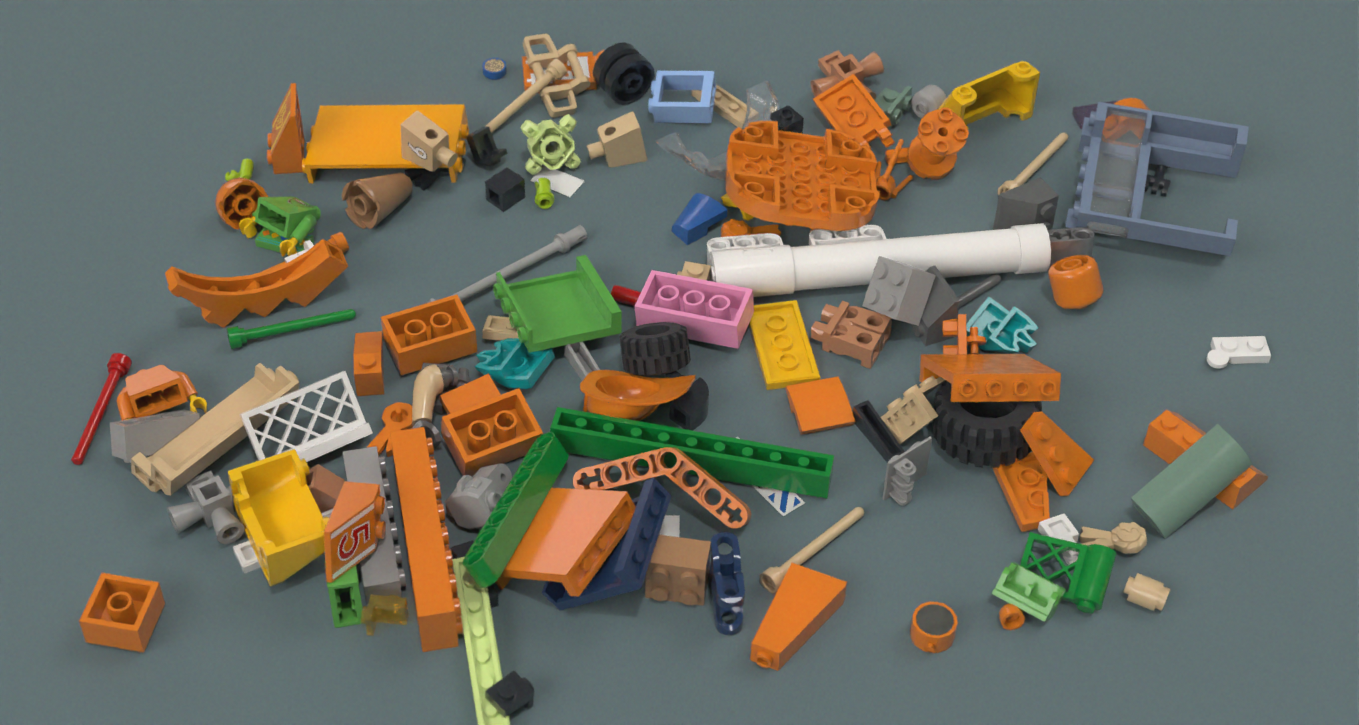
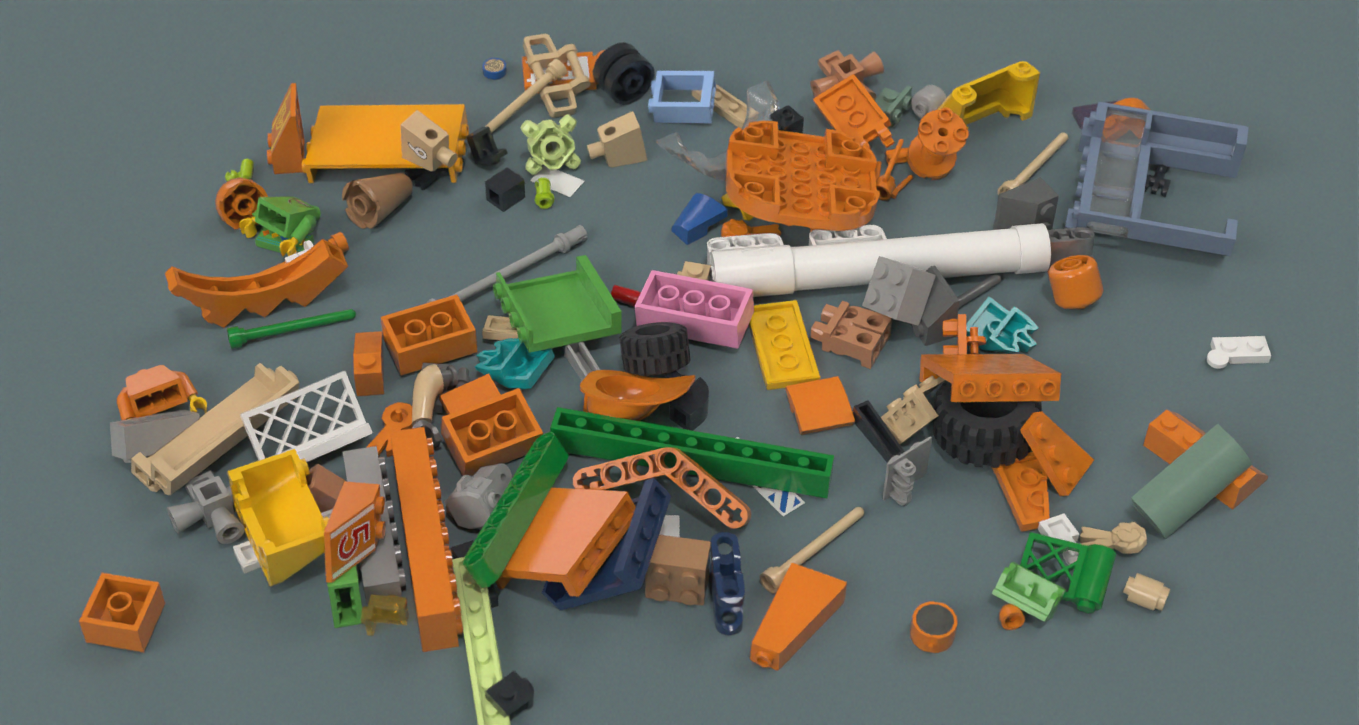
(117, 367): red piece -> none

